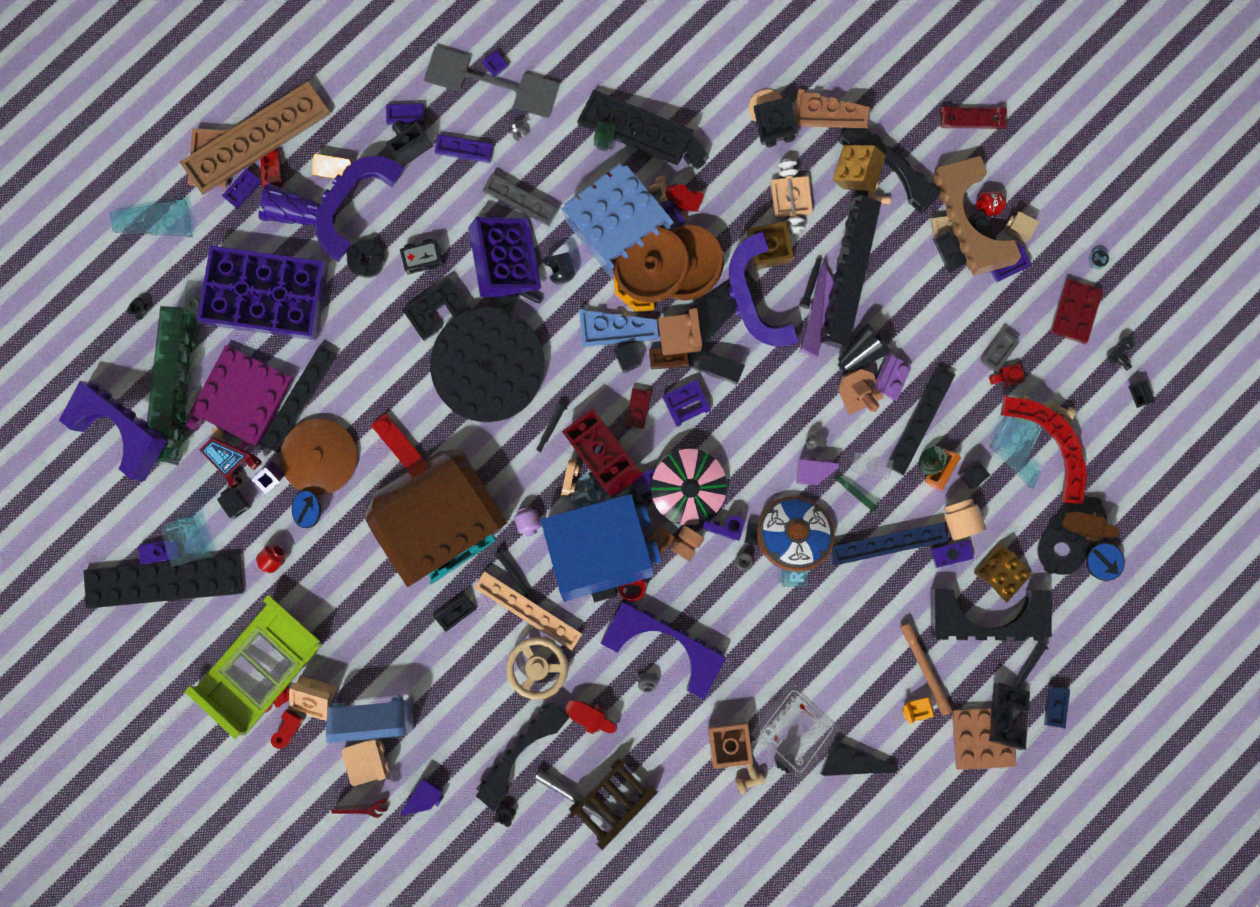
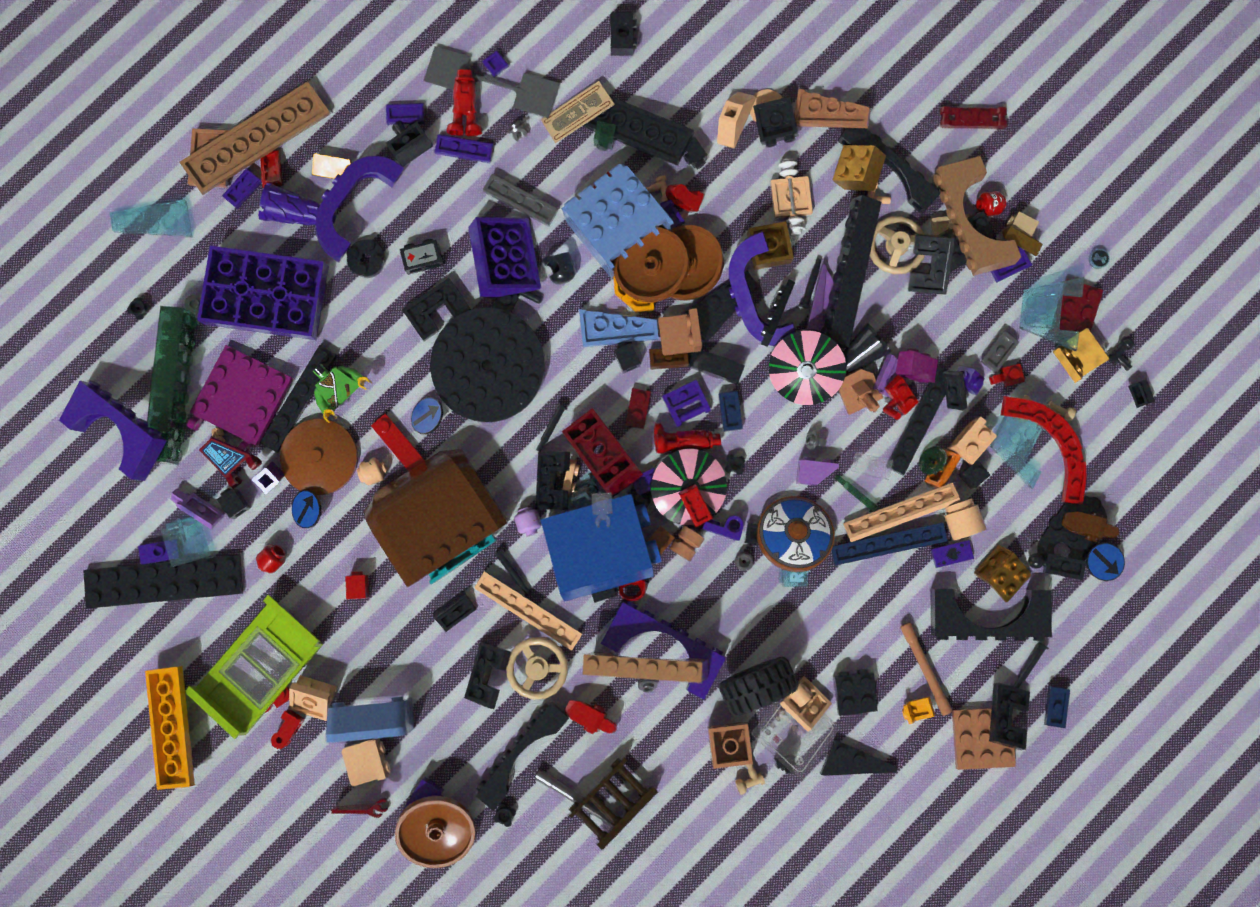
(169, 728): none -> light orange arch
(197, 507): none -> medium lavender hinge
(336, 387): none -> bright green torso
(357, 585): none -> red brick
(371, 471): none -> light nougat head
(427, 415): none -> blue piece
(435, 832): none -> dark orange dish
(464, 104): none -> red piece
(478, 688): none -> black plate
(546, 496): none -> black plate
(577, 112): none -> sticker
(602, 506): none -> clear plate
(623, 23): none -> black brick
(645, 668): none -> medium nougat arch
(694, 439): none -> red piece
(695, 505): none -> red plate
(730, 411): none -> dark blue plate
(734, 118): none -> light nougat slope
(736, 469): none -> black plate
(758, 686): none -> black tyre
(774, 317): none -> black plate
(806, 704): none -> light nougat plate
(807, 366): none -> dish
(855, 692): none -> black plate
(896, 245): none -> tan piece
(901, 397): none -> red plate
(901, 512): none -> light nougat plate
(916, 366): none -> magenta brick
(941, 251): none -> black plate
(955, 390): none -> black plate
(972, 379): none -> dark purple bracket
(973, 440): none -> light nougat bracket
(1022, 240): none -> pearl gold slope
(1043, 310): none -> clear light blue wing
(1059, 565): none -> black plate
(1087, 358): none -> bracket

